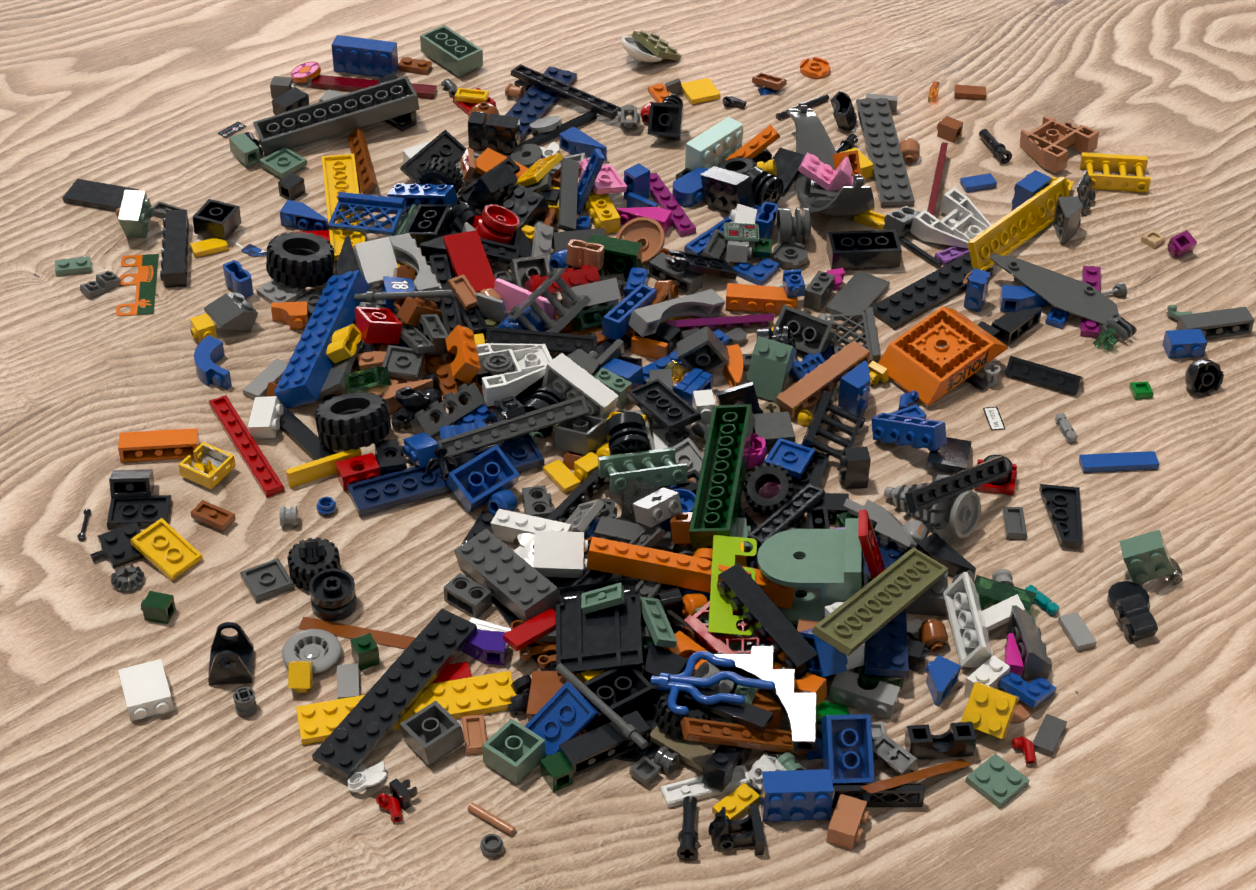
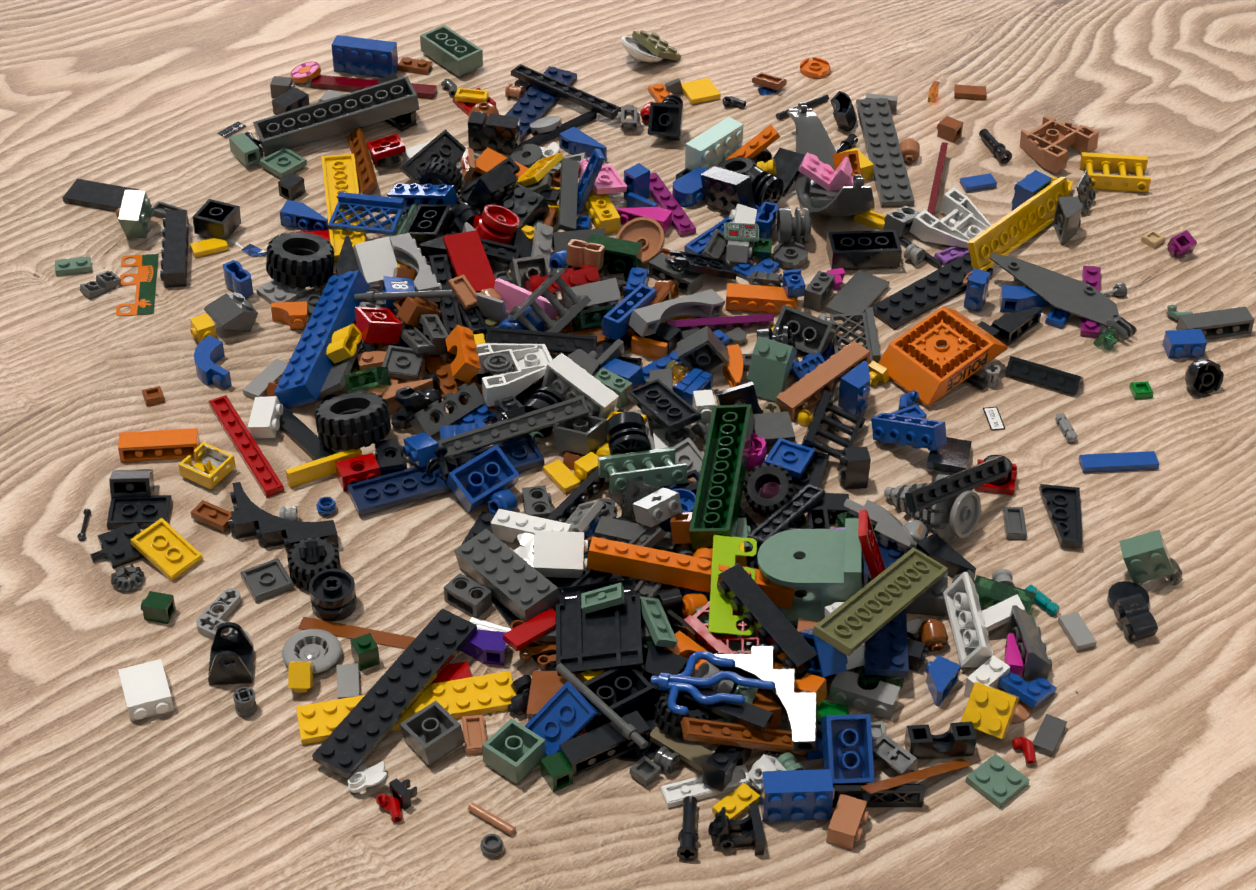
(153, 396): none -> dark orange tile
(215, 620): none -> light grey beam
(273, 530): none -> black arch
(386, 150): none -> red piece
(760, 278): none -> dark grey hinge
(914, 253): none -> light grey wheel

